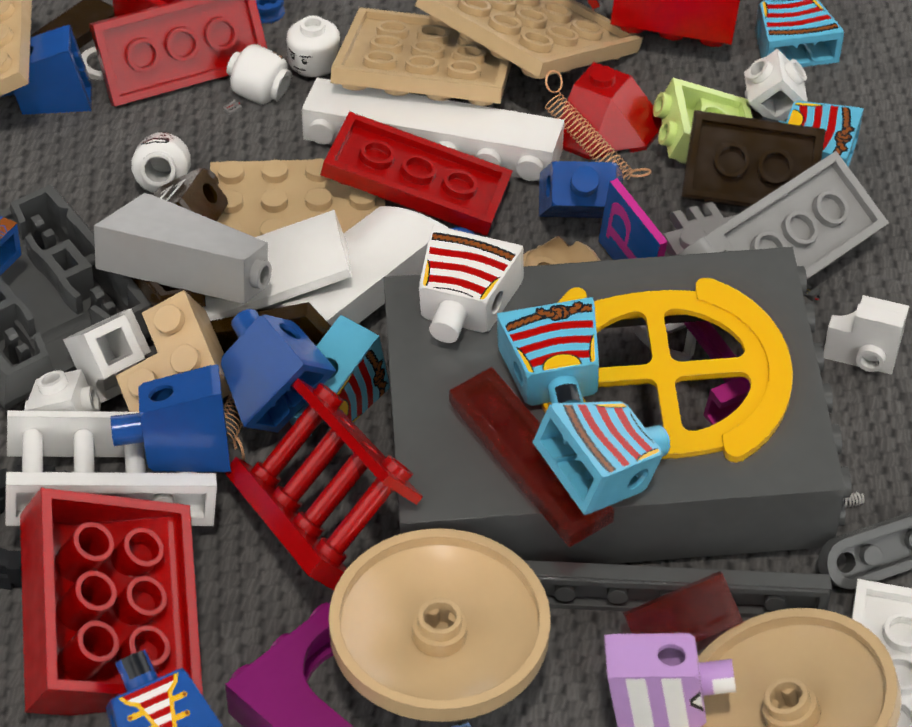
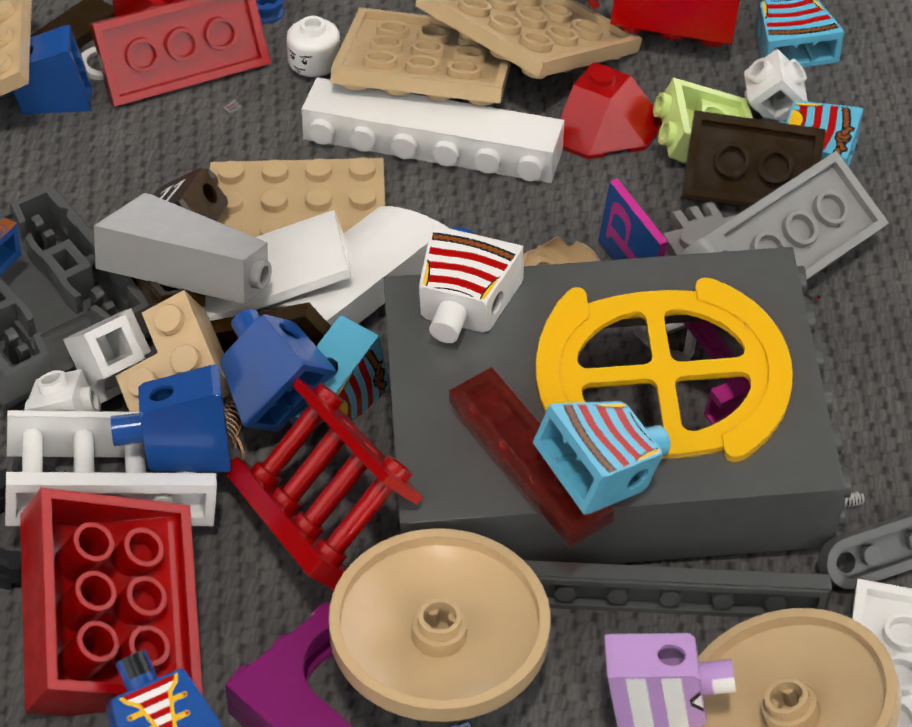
(160, 160): white head -> none
(259, 74): white head -> none
(416, 173): red plate -> none
(551, 350): medium azure torso -> none
(576, 188): blue torso -> none
(630, 173): light nougat piece -> none
(695, 609): clear red plate -> none
(868, 335): white brick -> none

